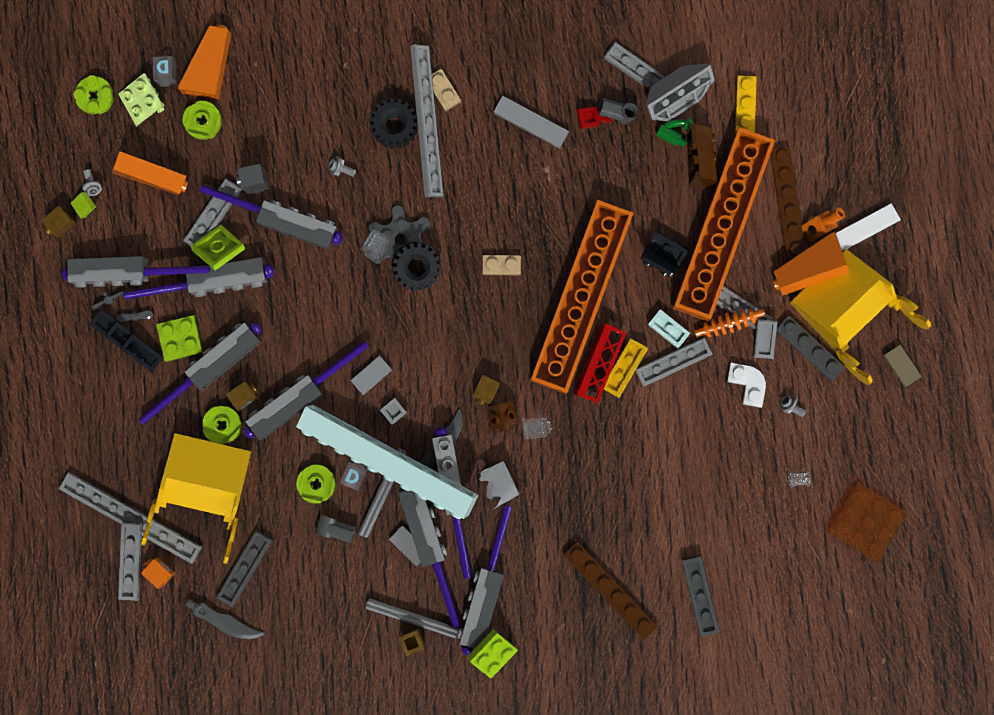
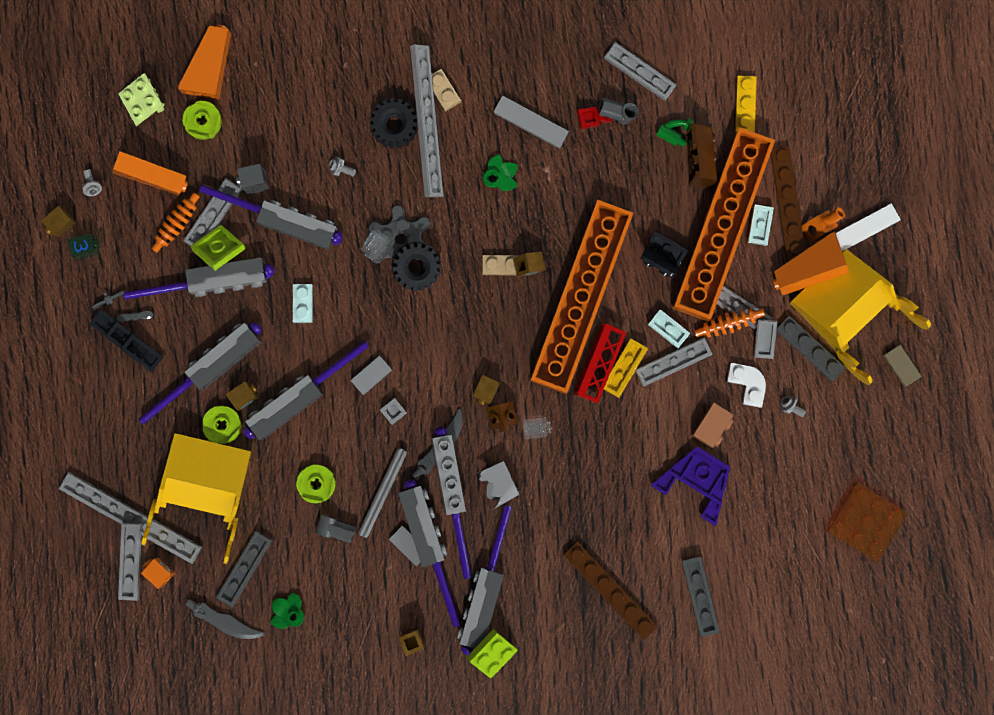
(83, 204): lime tile -> none
(84, 246): none -> clear green brick
(104, 94): lime plate -> none
(119, 271): piece -> none
(164, 71): clear brick -> none
(175, 222): none -> orange piece
(179, 338): lime plate -> none
(285, 609): none -> green plate
(302, 303): none -> light aqua plate
(354, 475): clear brick -> none
(387, 461): light aqua brick -> none
(412, 618): light grey axle -> none
(503, 172): none -> green plate
(529, 264): none -> pearl gold brick
(678, 91): light grey wedge -> none
(702, 474): none -> dark purple wing
(712, 425): none -> nougat brick
(760, 225): none -> light aqua plate
(799, 478): clear bush -> none

